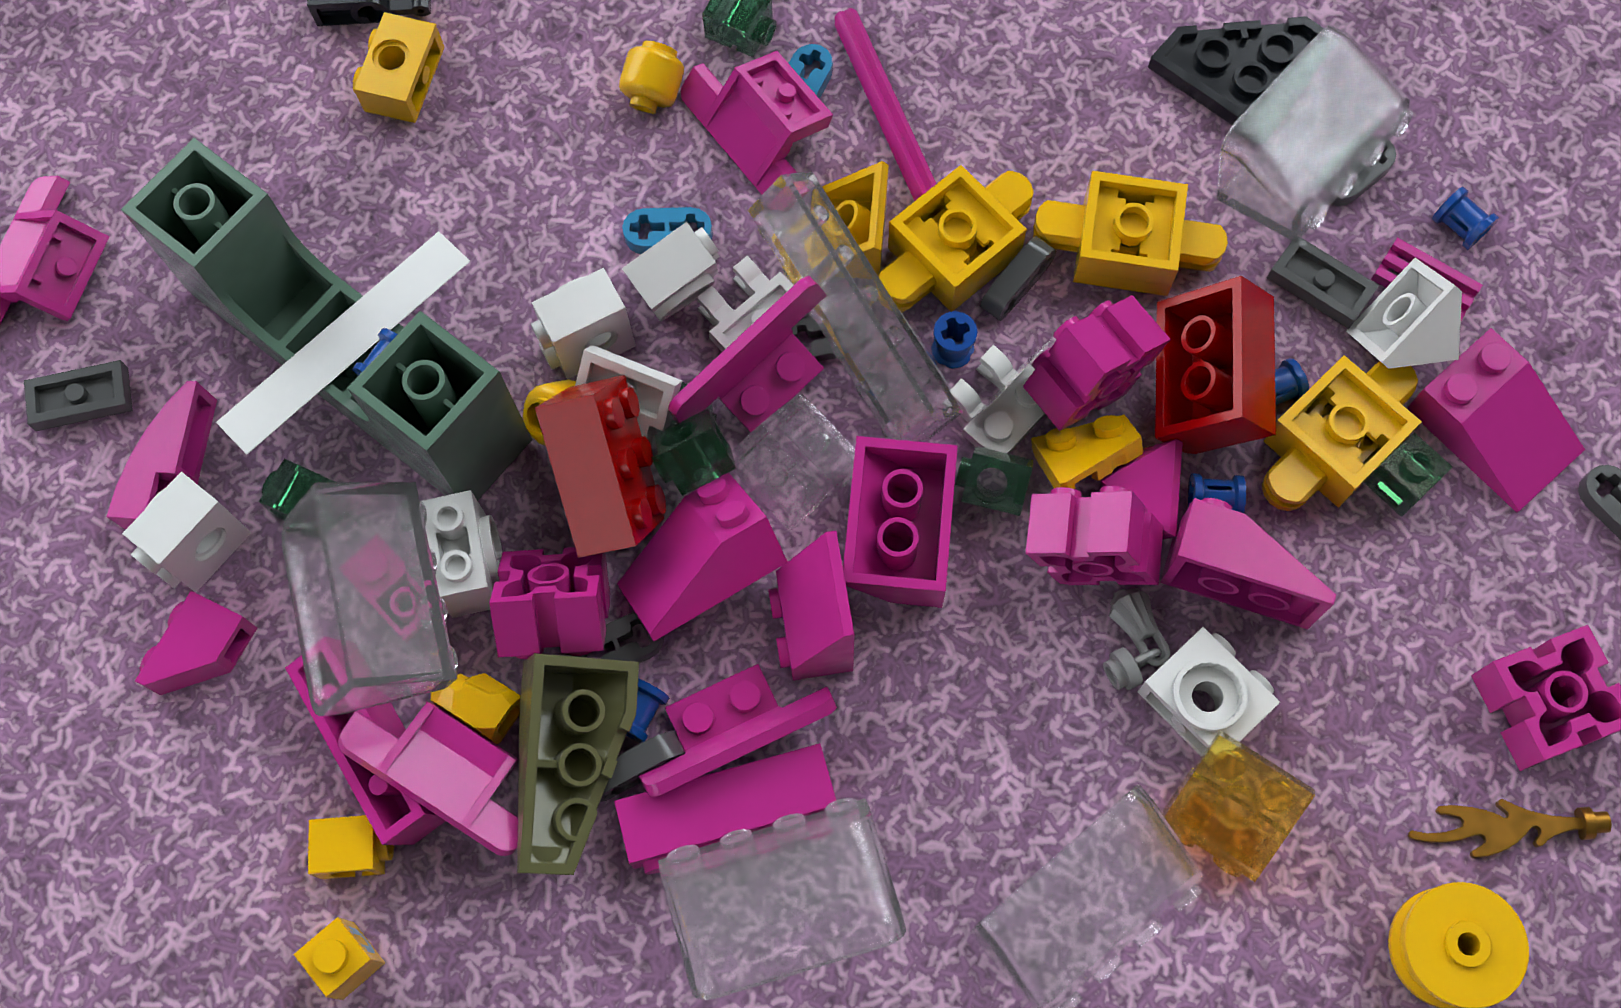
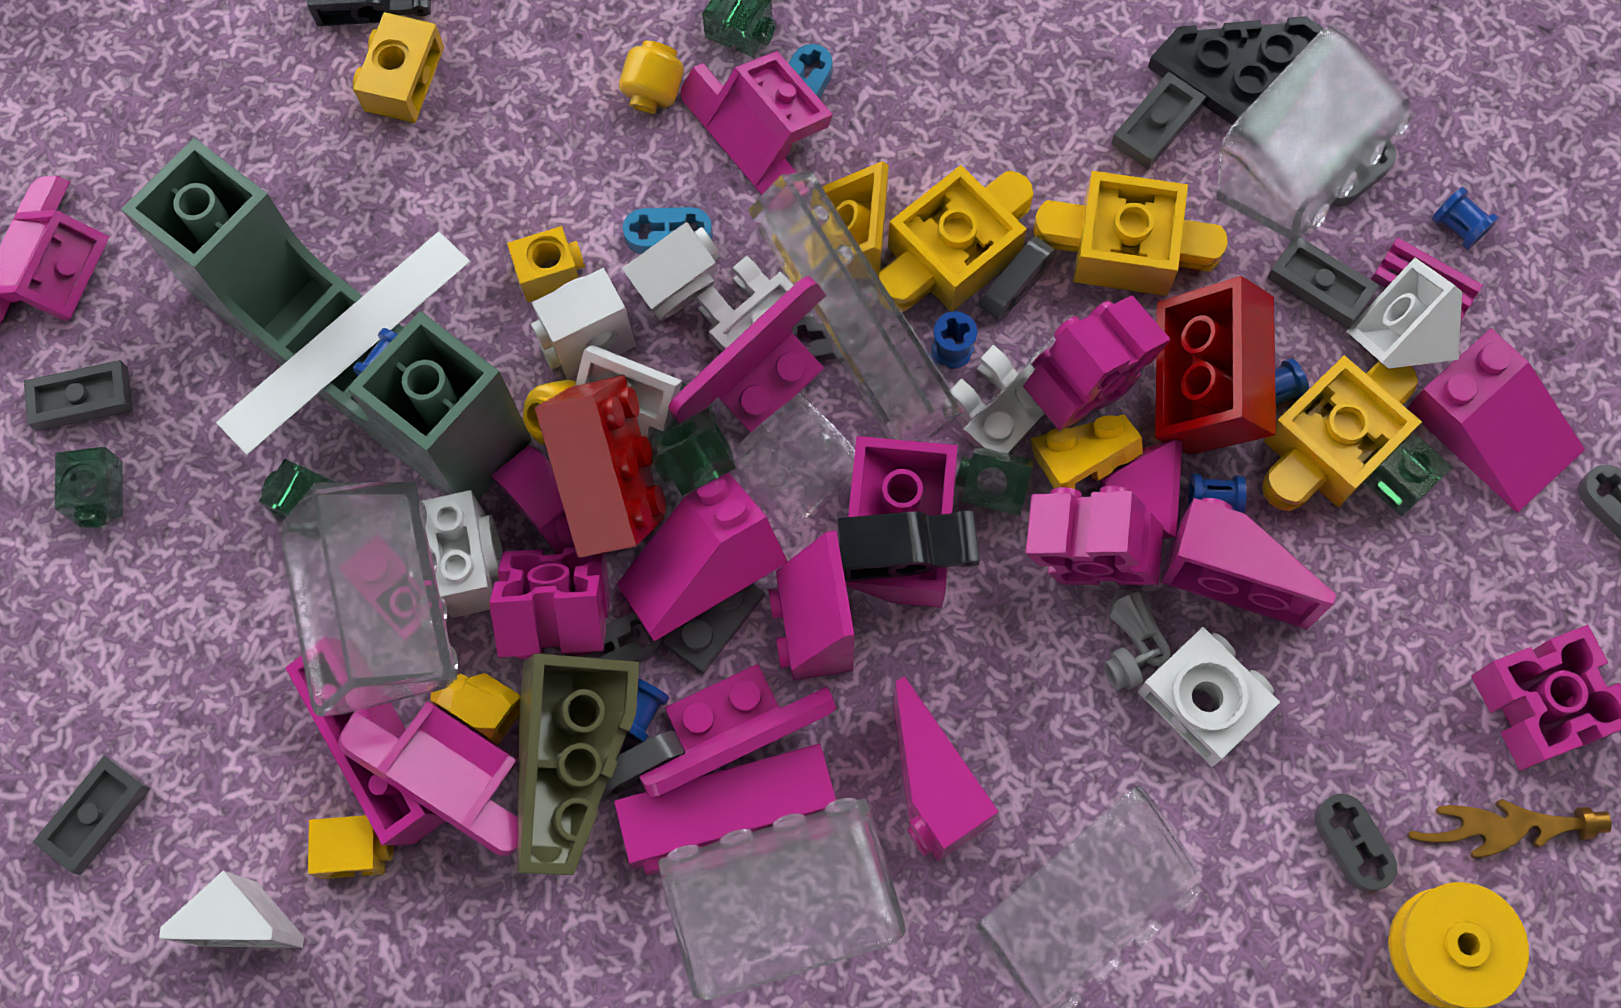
(76, 473): none -> brick
(91, 815): none -> dark grey plate
(169, 445): dark pink slope -> none
(185, 534): white brick -> none
(197, 646): dark pink slope -> none
(232, 914): none -> white slope
(339, 958): yellow brick -> none
(534, 492): none -> dark pink brick
(536, 249): none -> yellow brick
(707, 634): none -> dark grey plate
(884, 102): dark pink axle -> none
(906, 544): none -> black piece
(940, 790): none -> dark pink slope
(1158, 120): none -> dark grey plate
(1237, 807): clear yellow plate -> none
(1365, 835): none -> dark grey beam

